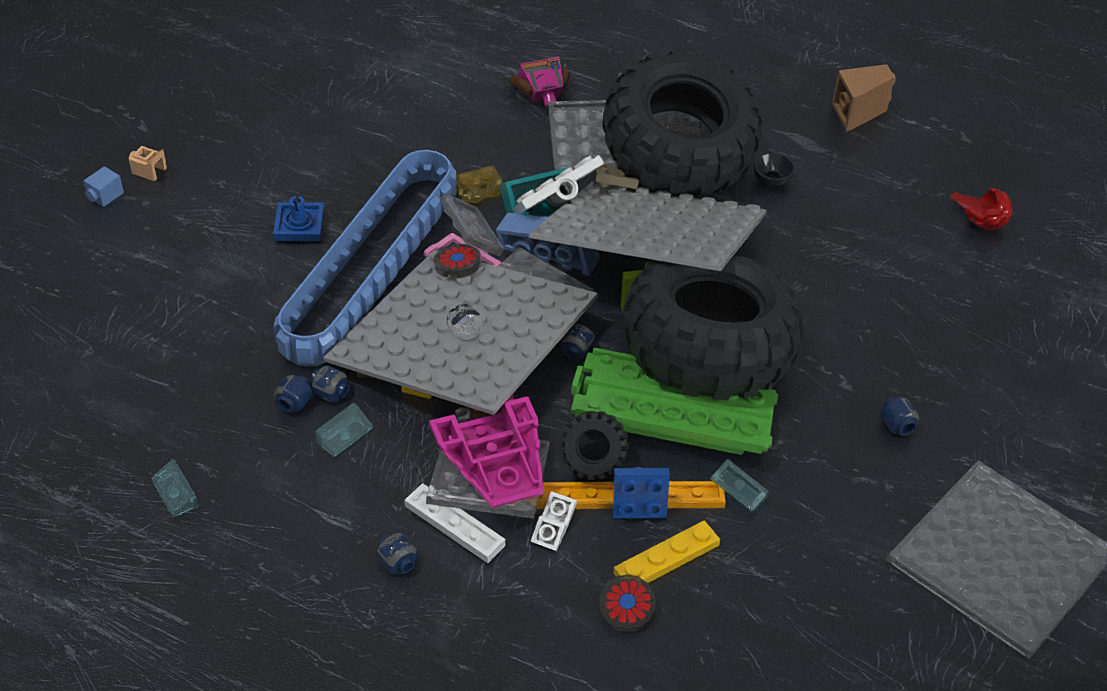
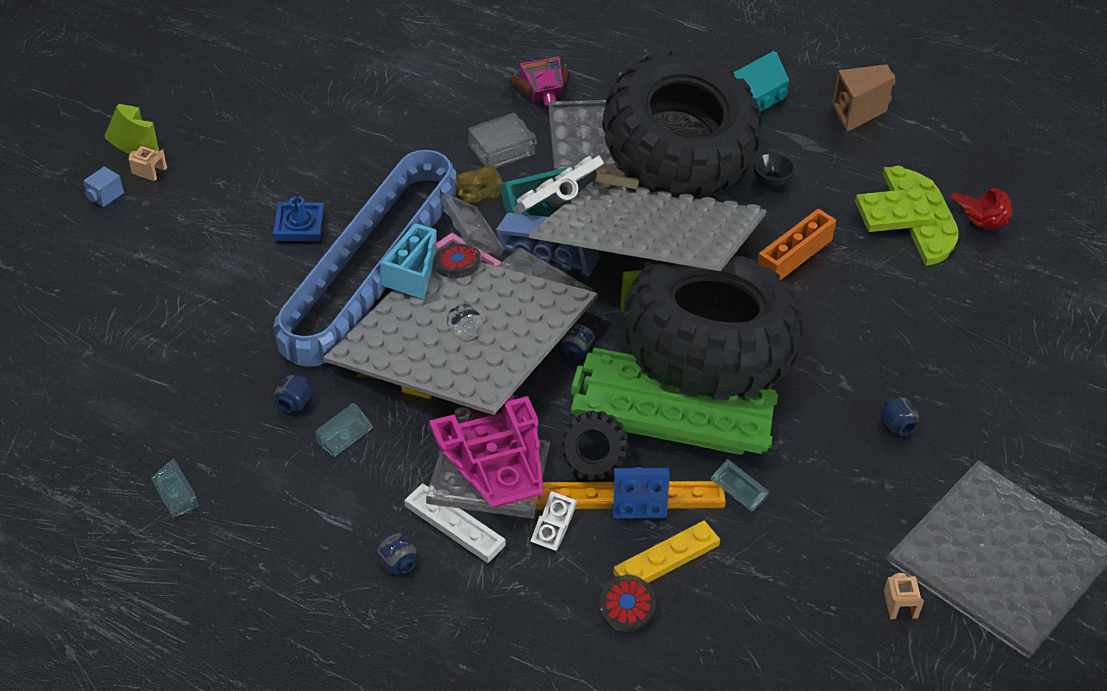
(129, 131): none -> lime slope
(329, 384): dark blue head -> none
(410, 262): none -> medium azure wedge
(501, 140): none -> clear brick
(766, 79): none -> teal slope
(798, 243): none -> orange brick
(902, 592): none -> light nougat window
(912, 204): none -> lime plate

